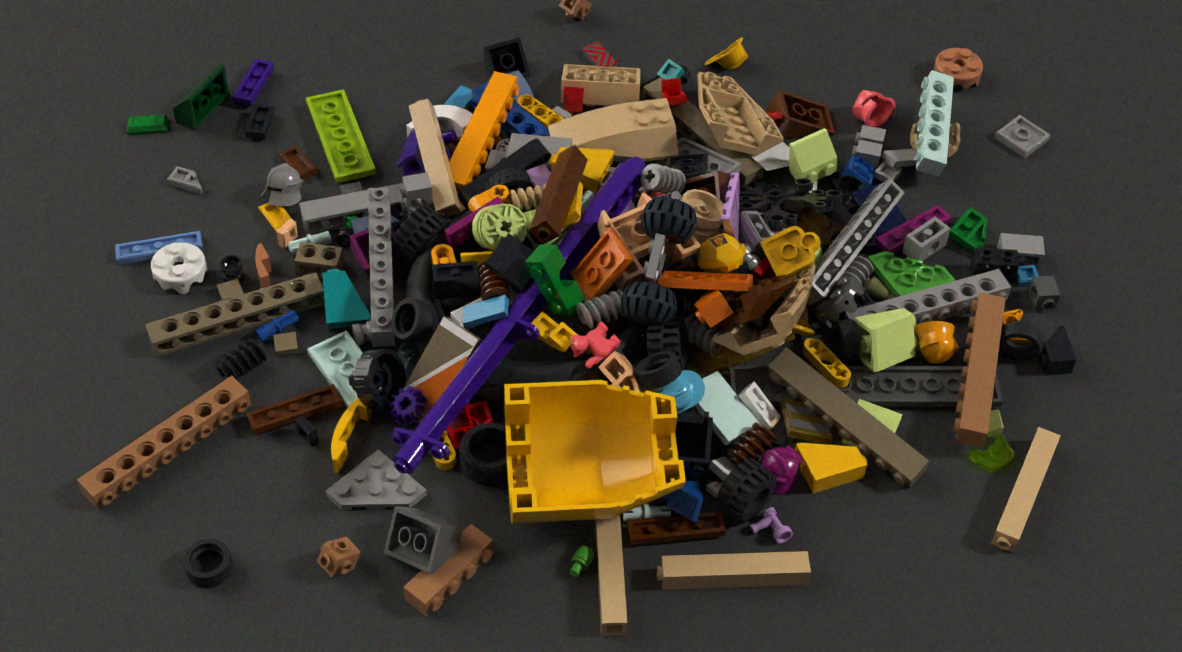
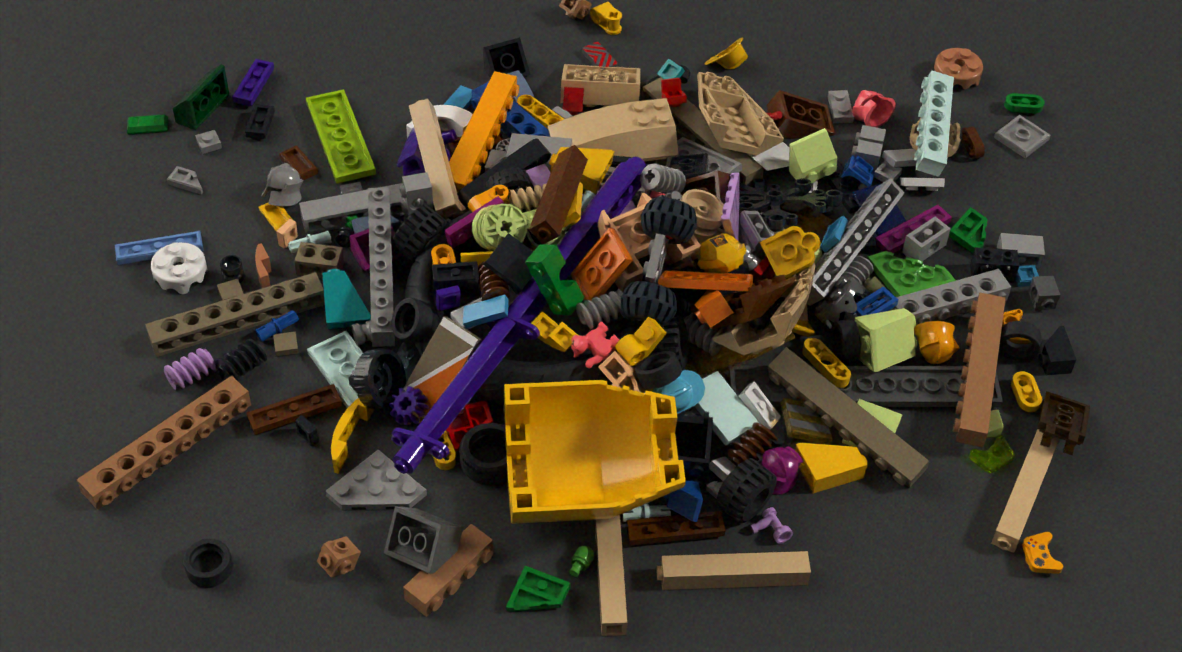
(189, 367): none -> lavender piece
(208, 141): none -> light grey plate
(448, 298): none -> dark purple tile
(537, 591): none -> green wing
(607, 18): none -> yellow piece
(640, 345): none -> yellow plate
(834, 234): none -> dark azure tile
(840, 106): none -> light grey plate
(882, 305): none -> blue tile
(931, 183): none -> white plate
(972, 142): none -> reddish brown beam
(1024, 103): none -> green plate
(1028, 395): none -> yellow plate
(1038, 554): none -> light orange piece
(1063, 419): none -> dark brown tile

